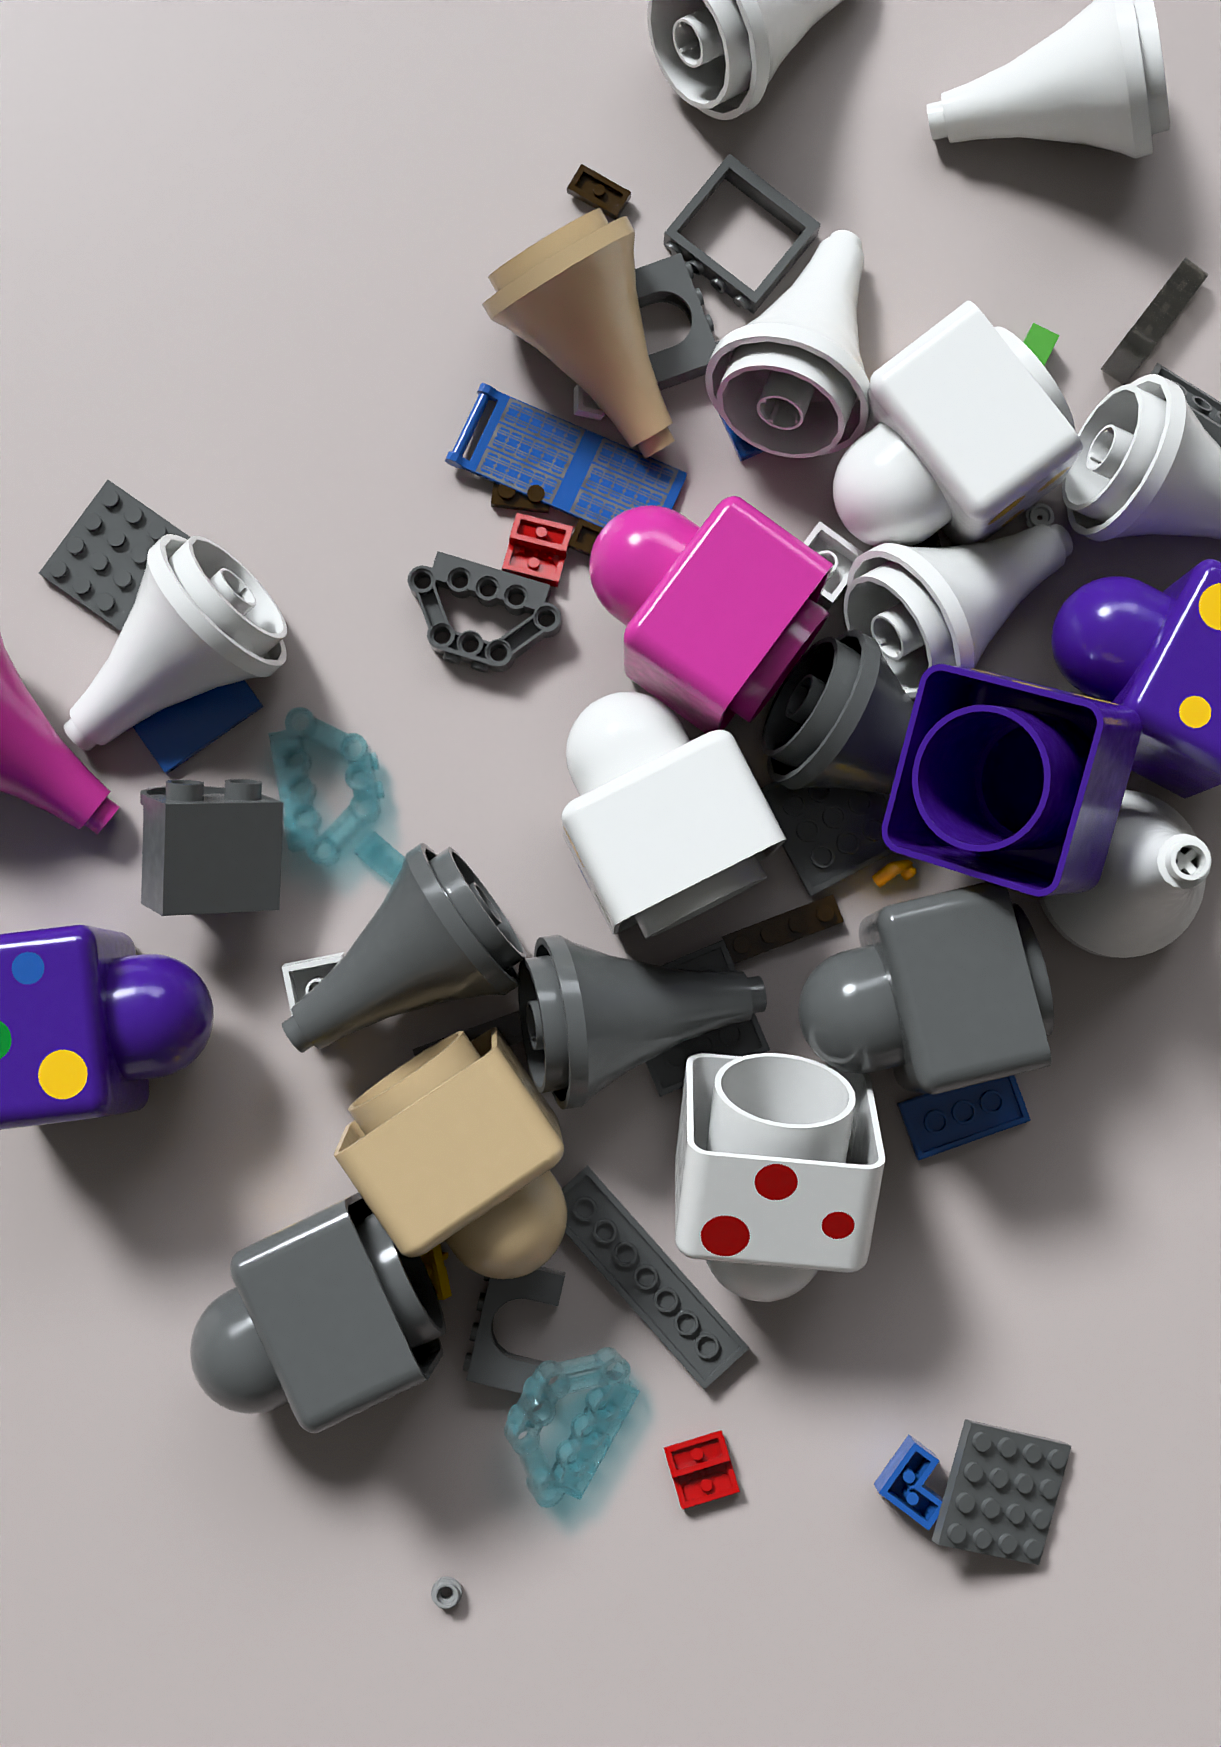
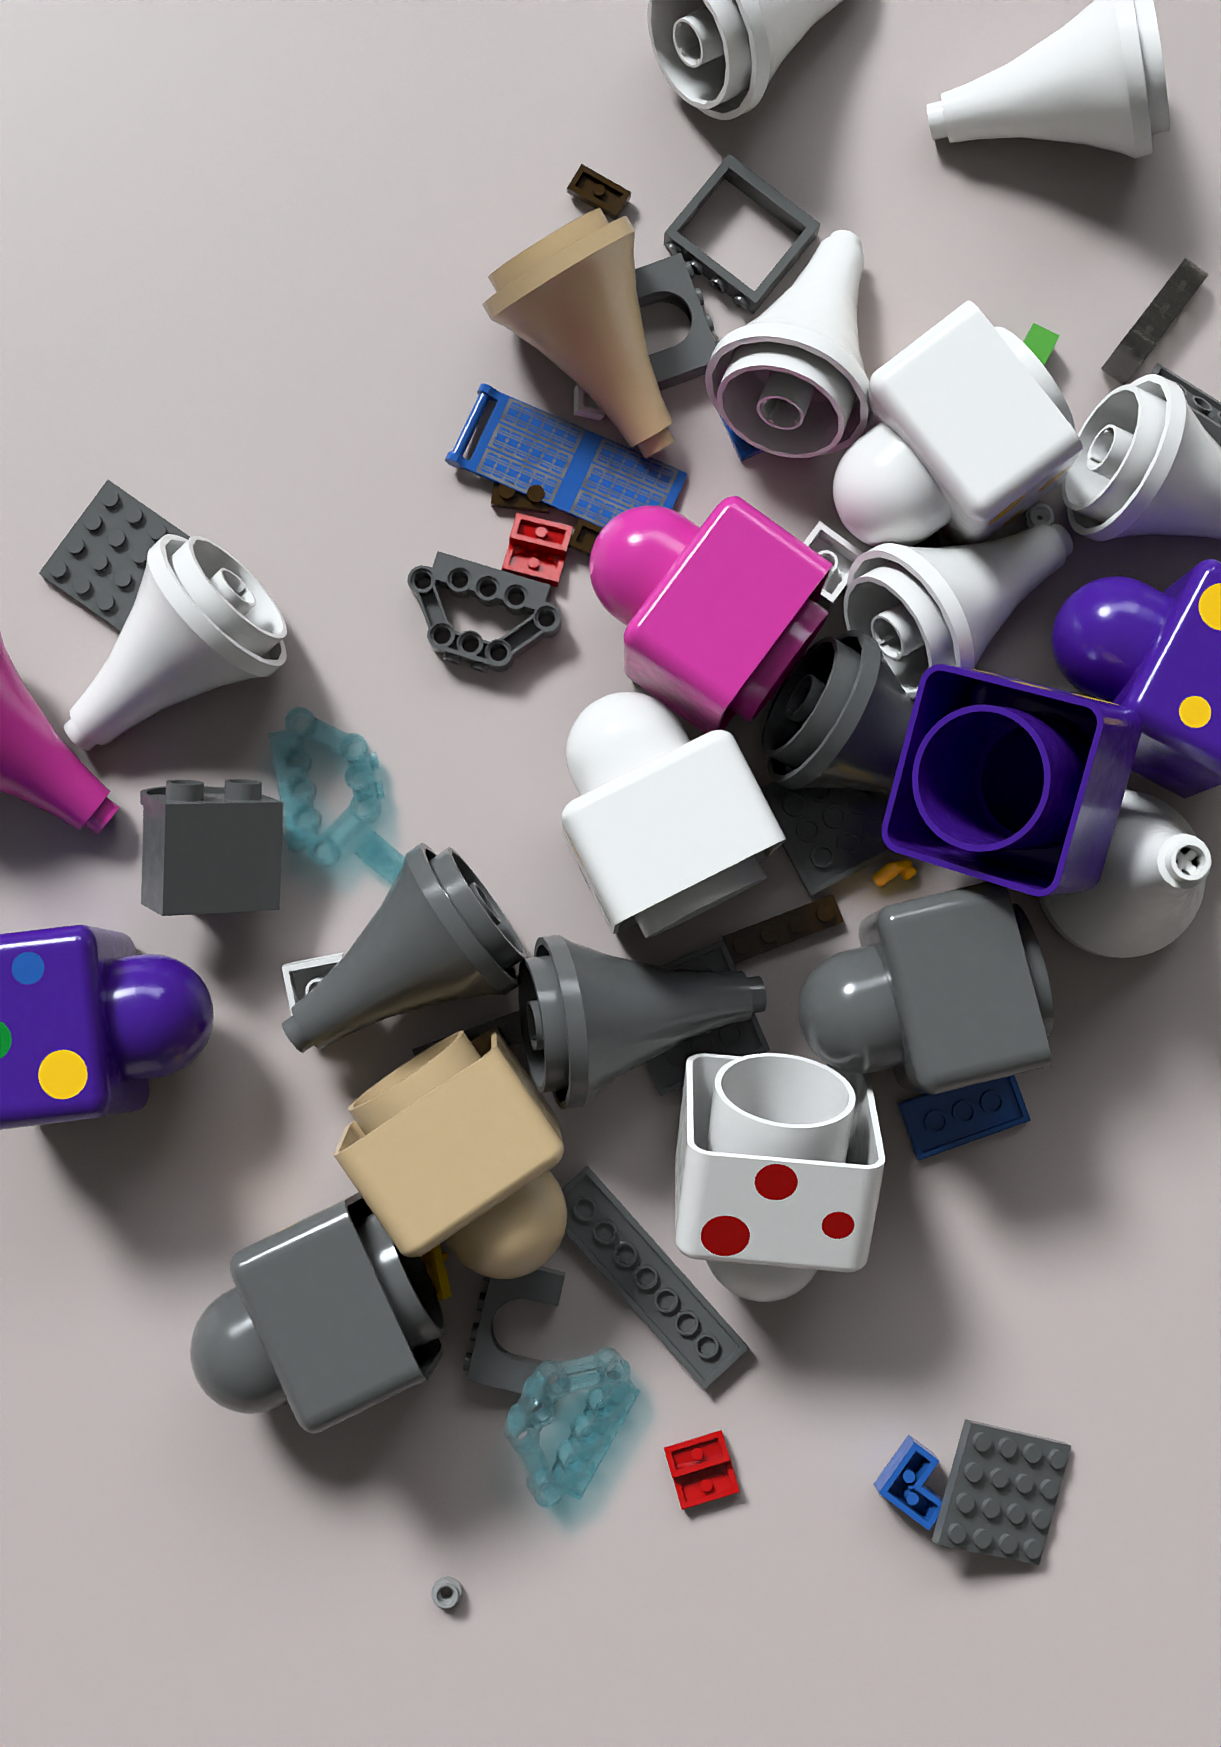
(195, 723): blue tile -> none

